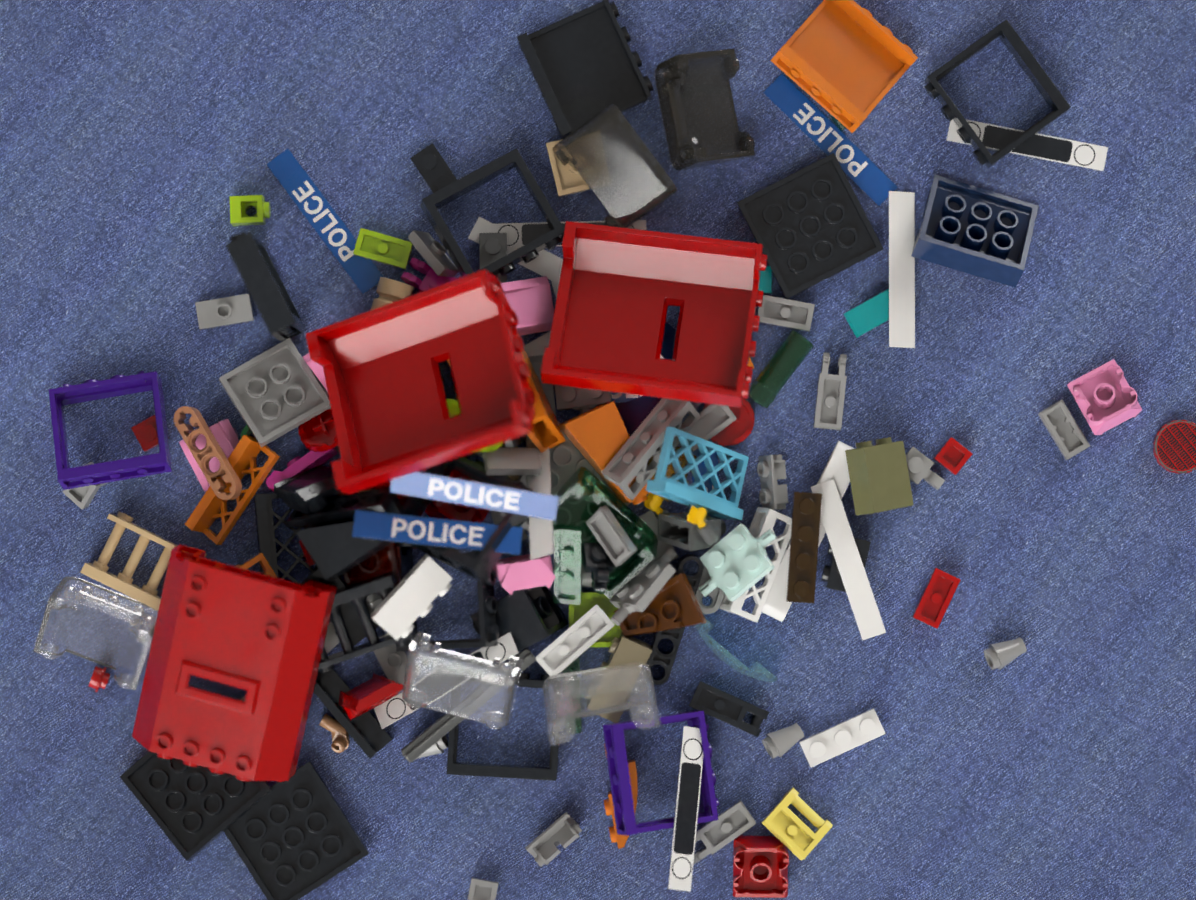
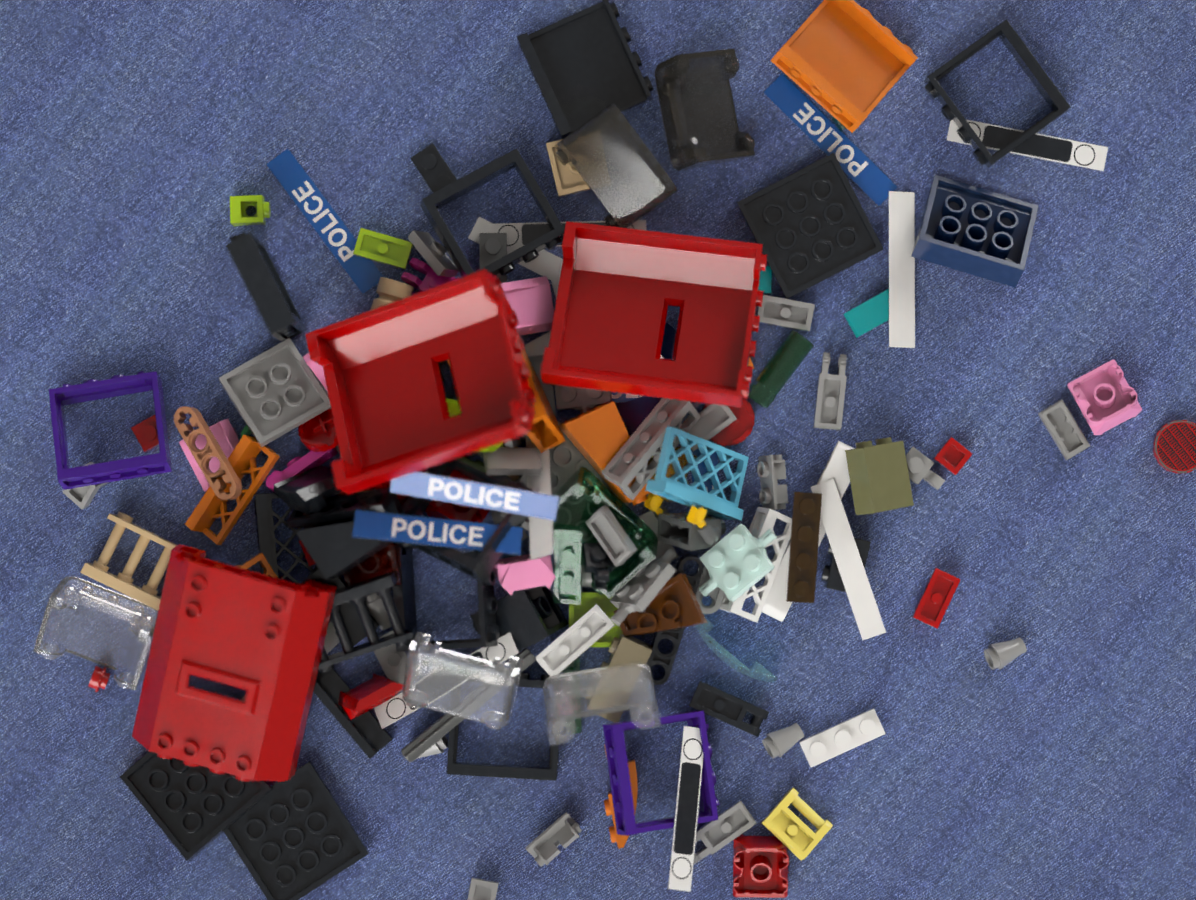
(224, 311): light grey plate -> none
(339, 735): medium nougat arm -> none
(412, 597): white brick -> none

